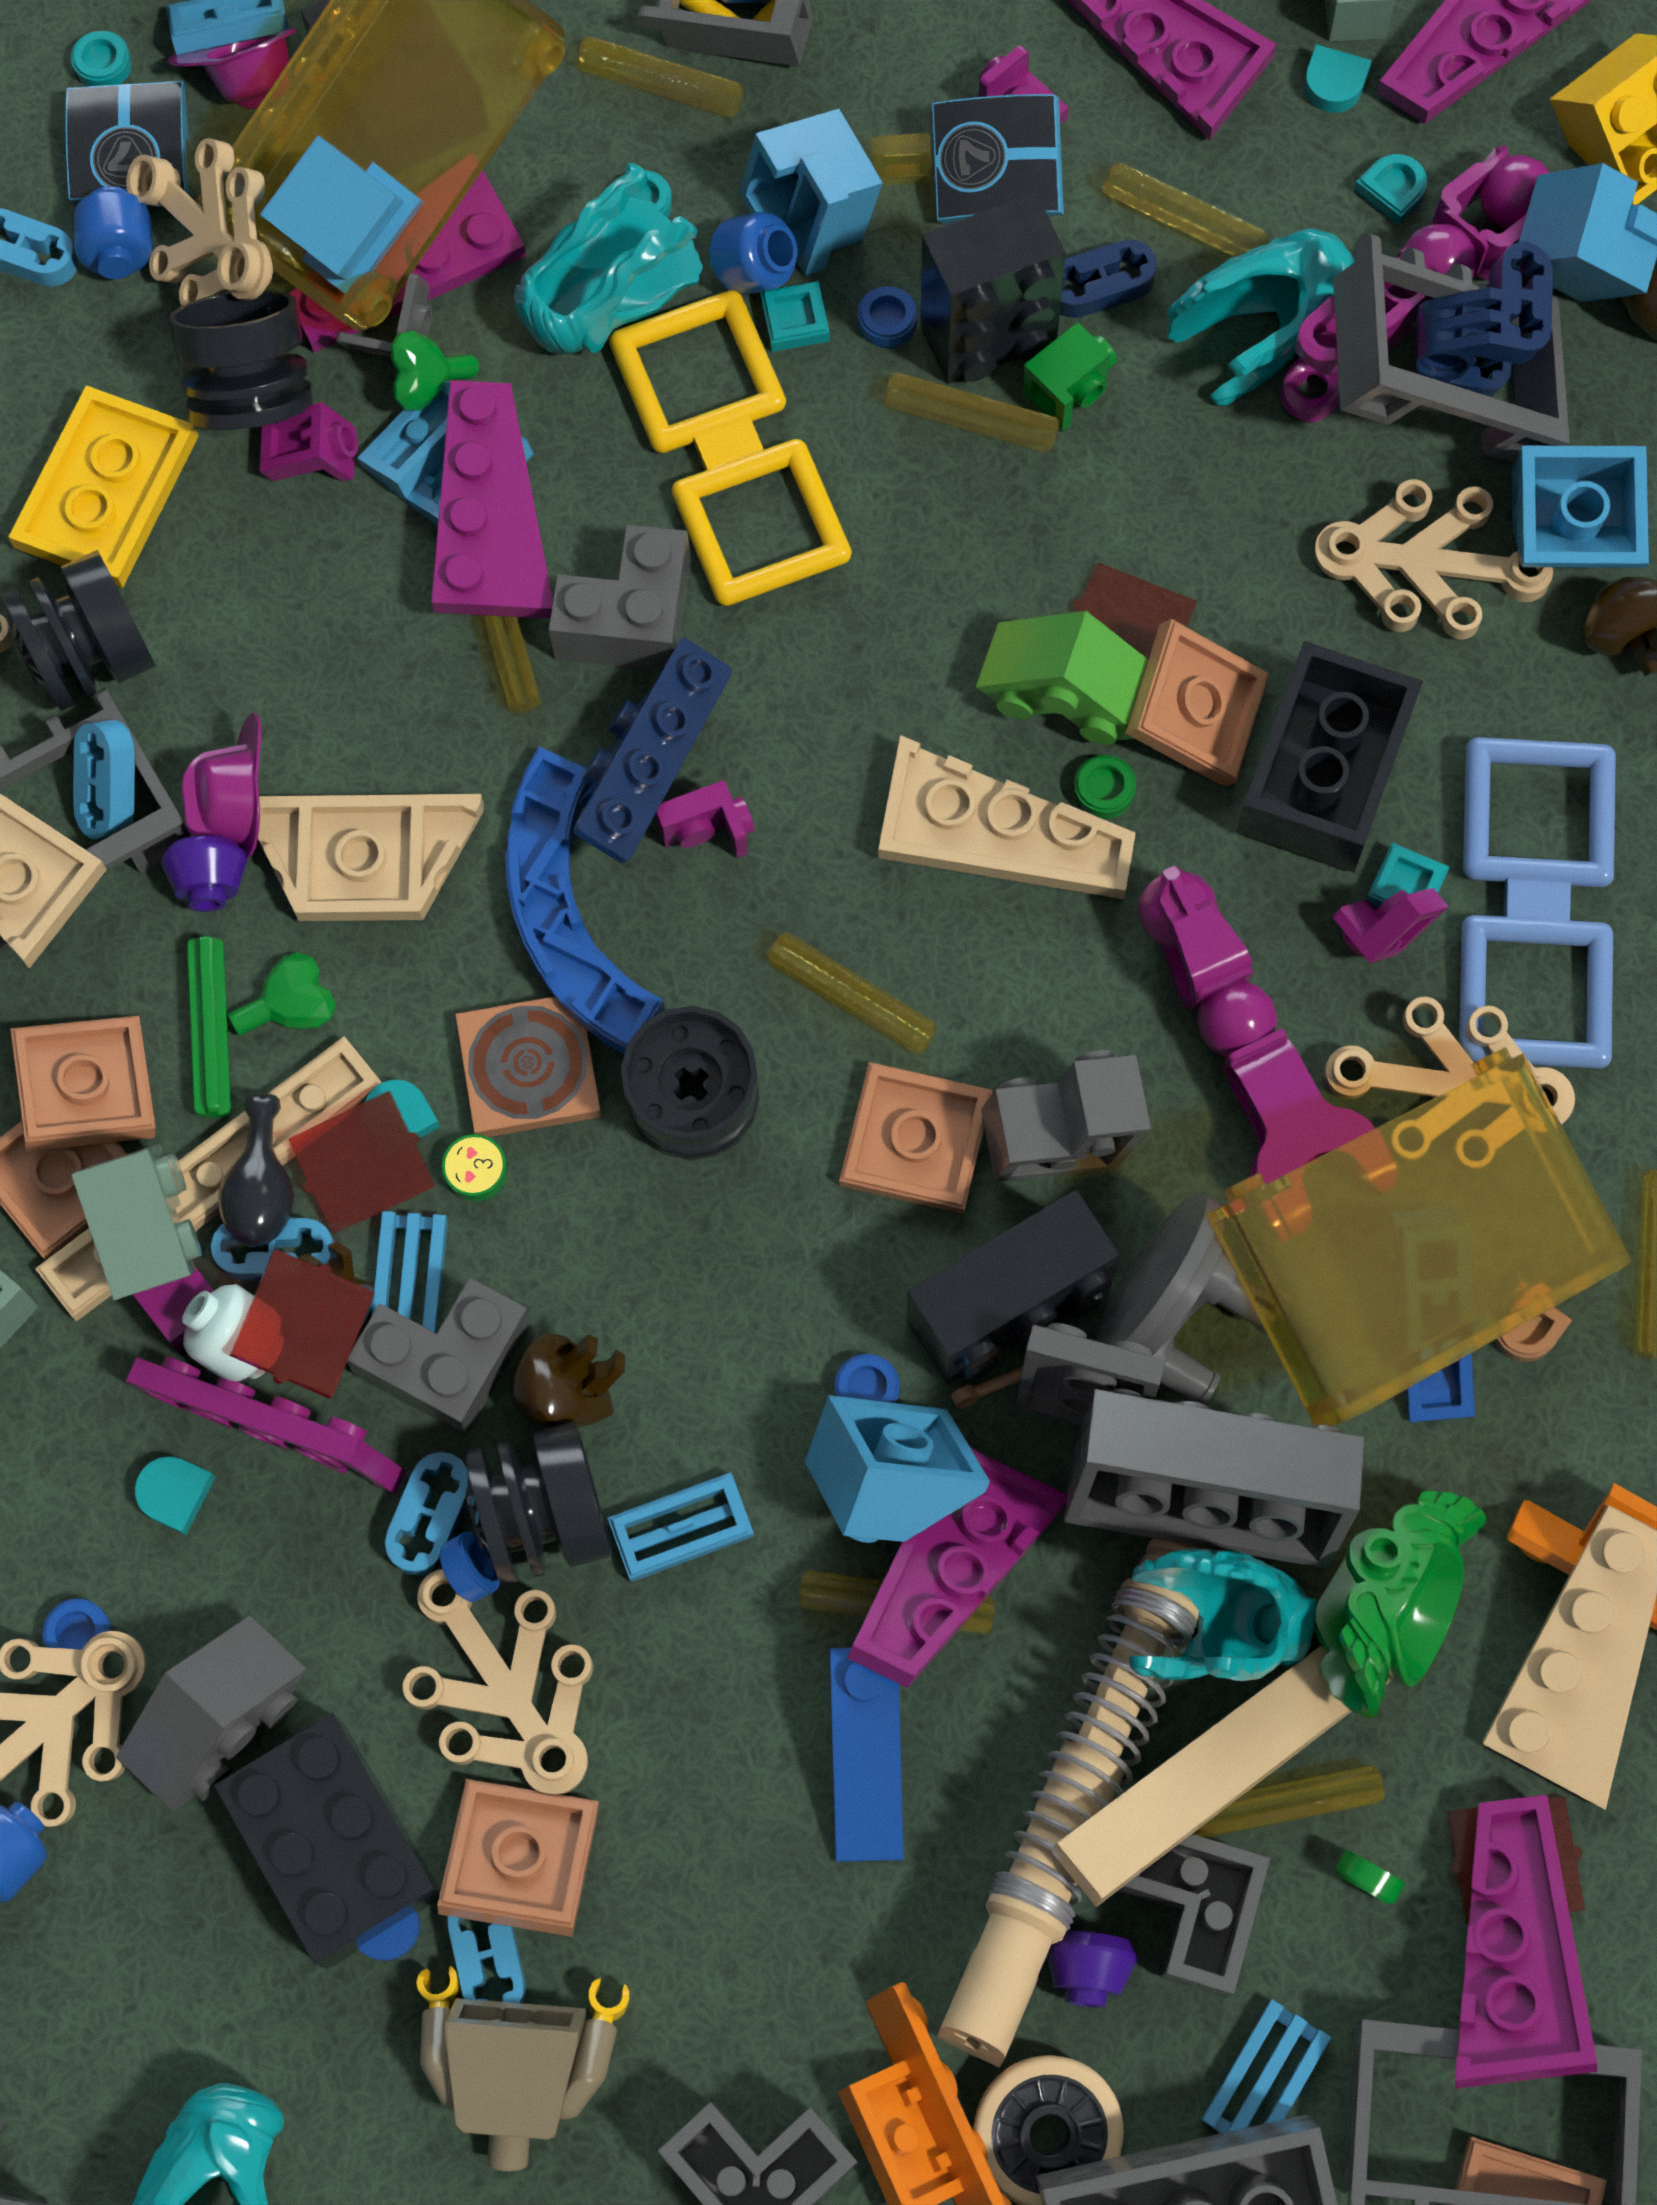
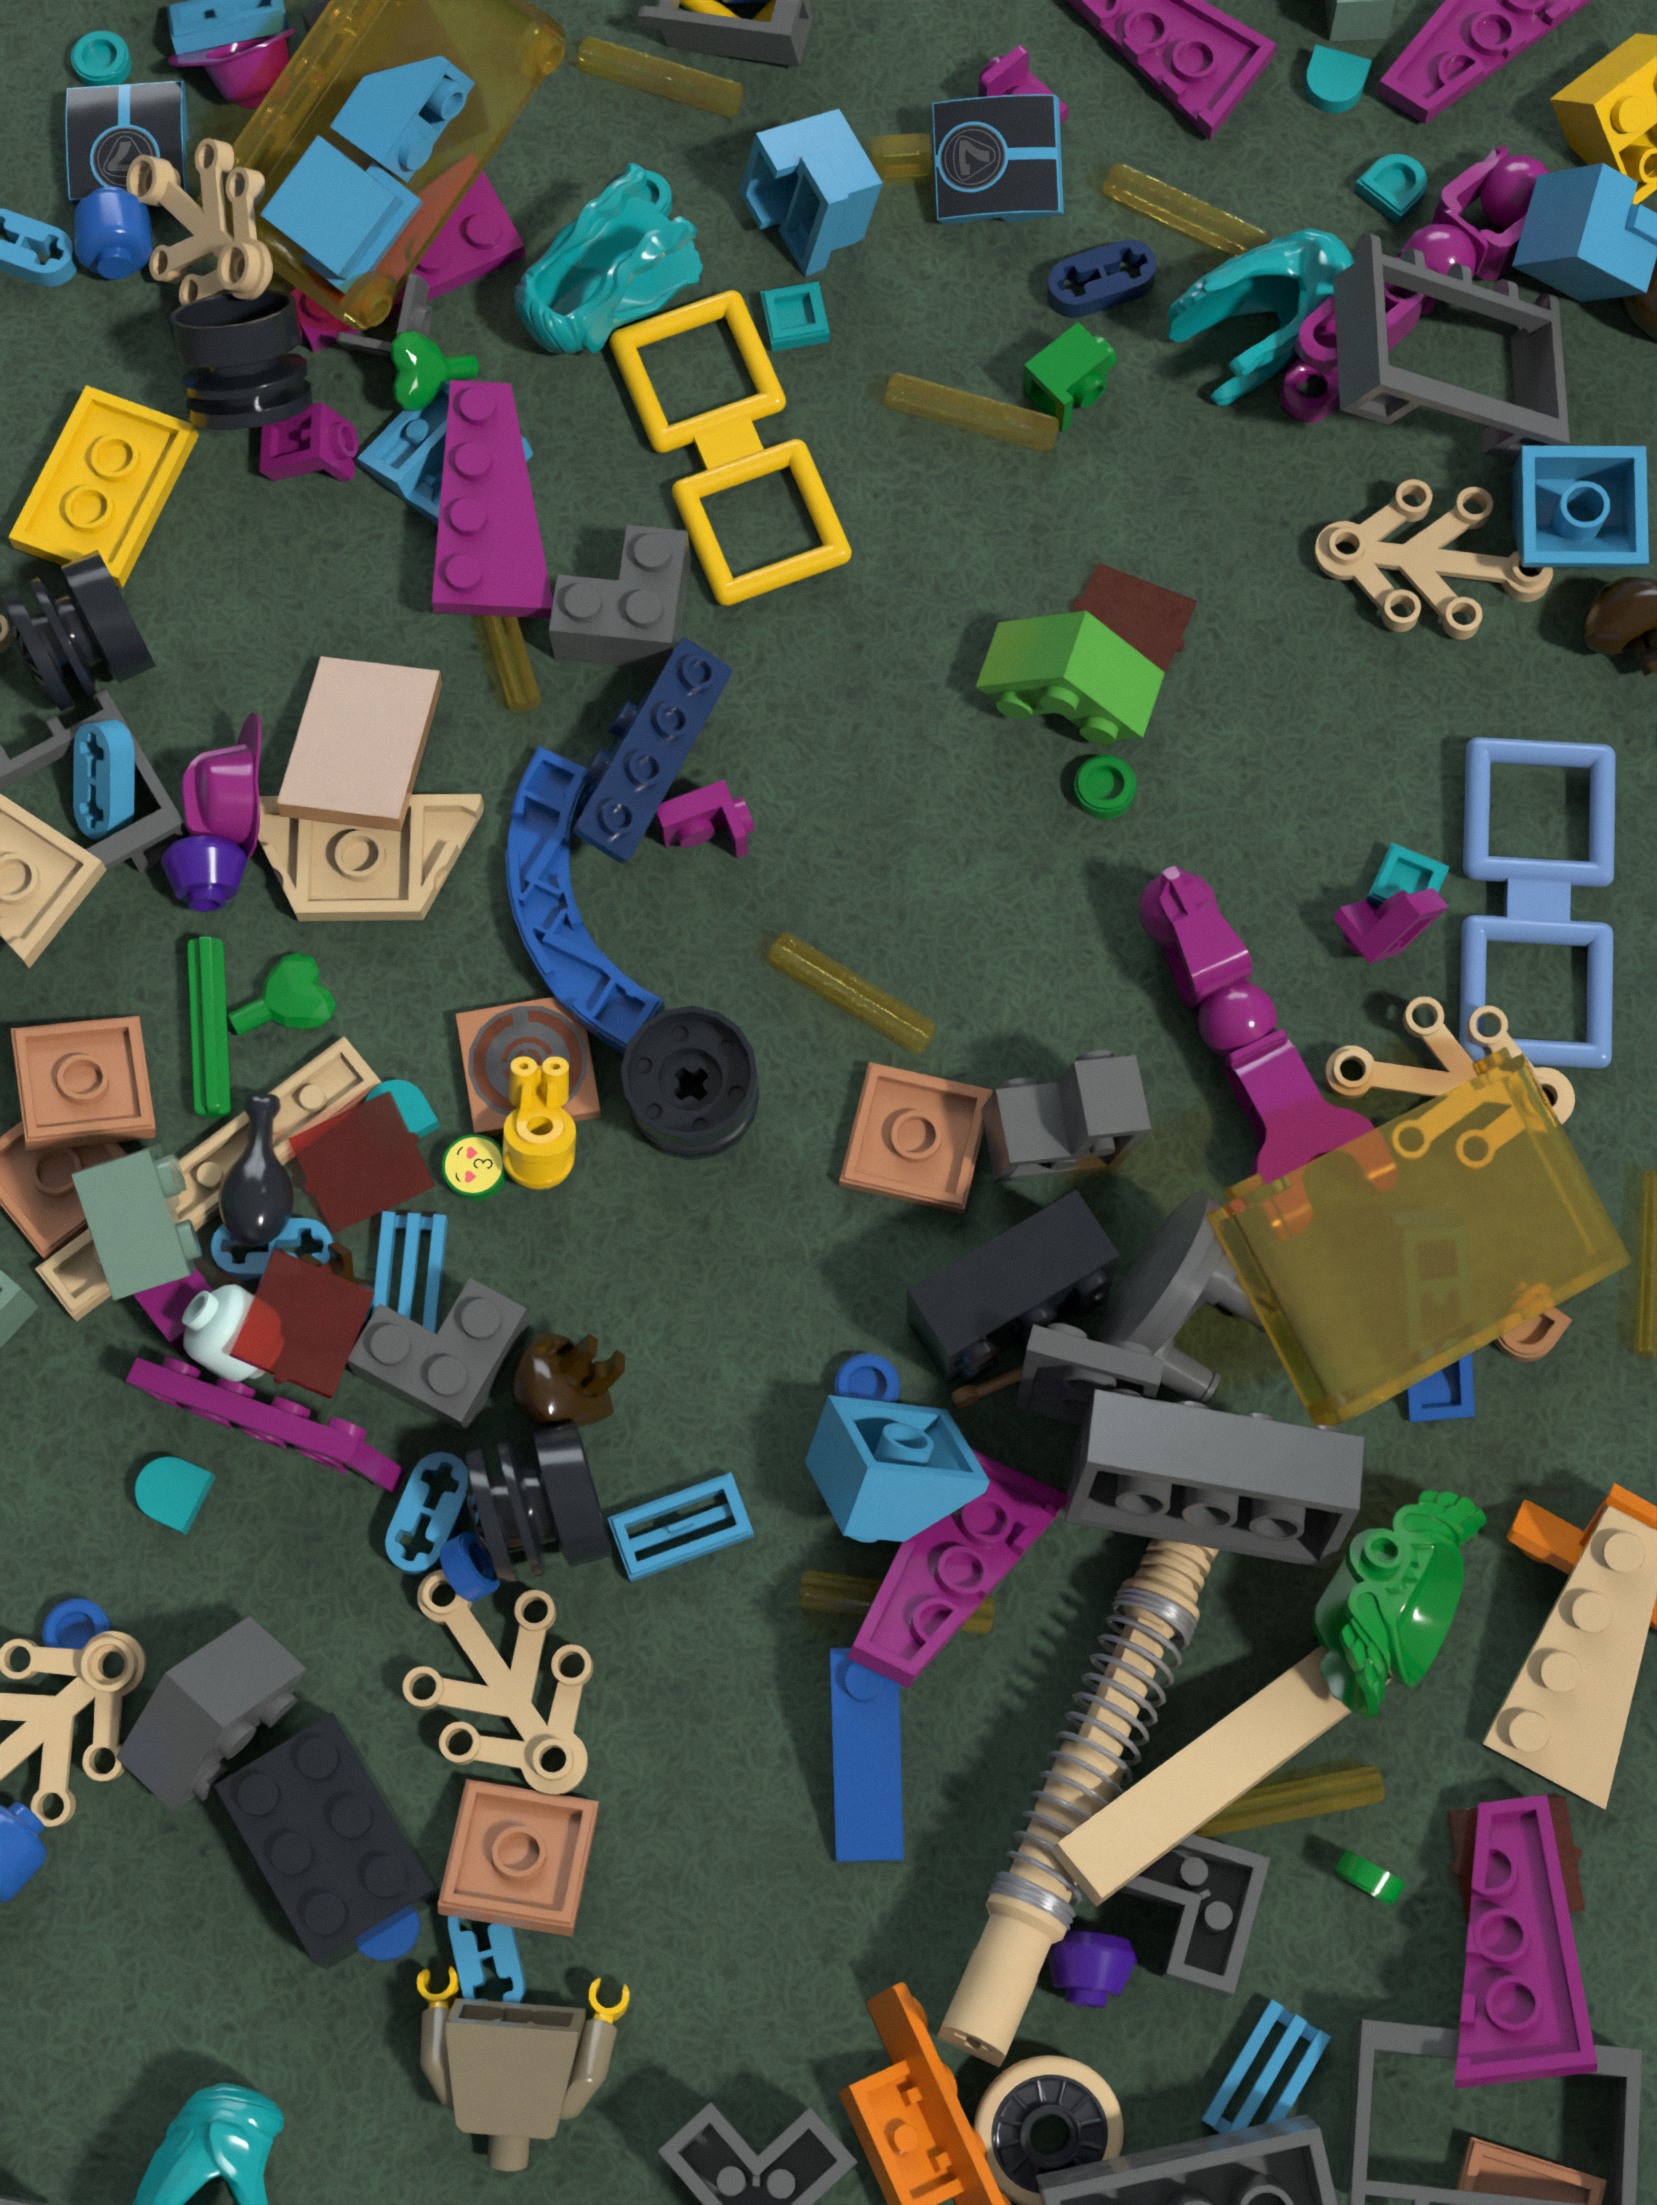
(360, 744): none -> tile
(403, 112): none -> dark azure slope
(539, 1133): none -> yellow piece
(753, 253): blue head -> none
(887, 317): blue tile -> none
(976, 825): tan wing -> none
(991, 288): black brick -> none
(1197, 703): nougat tile -> none
(1246, 1615): teal hair -> none
(1328, 756): black brick -> none
(1478, 323): dark blue piece -> none

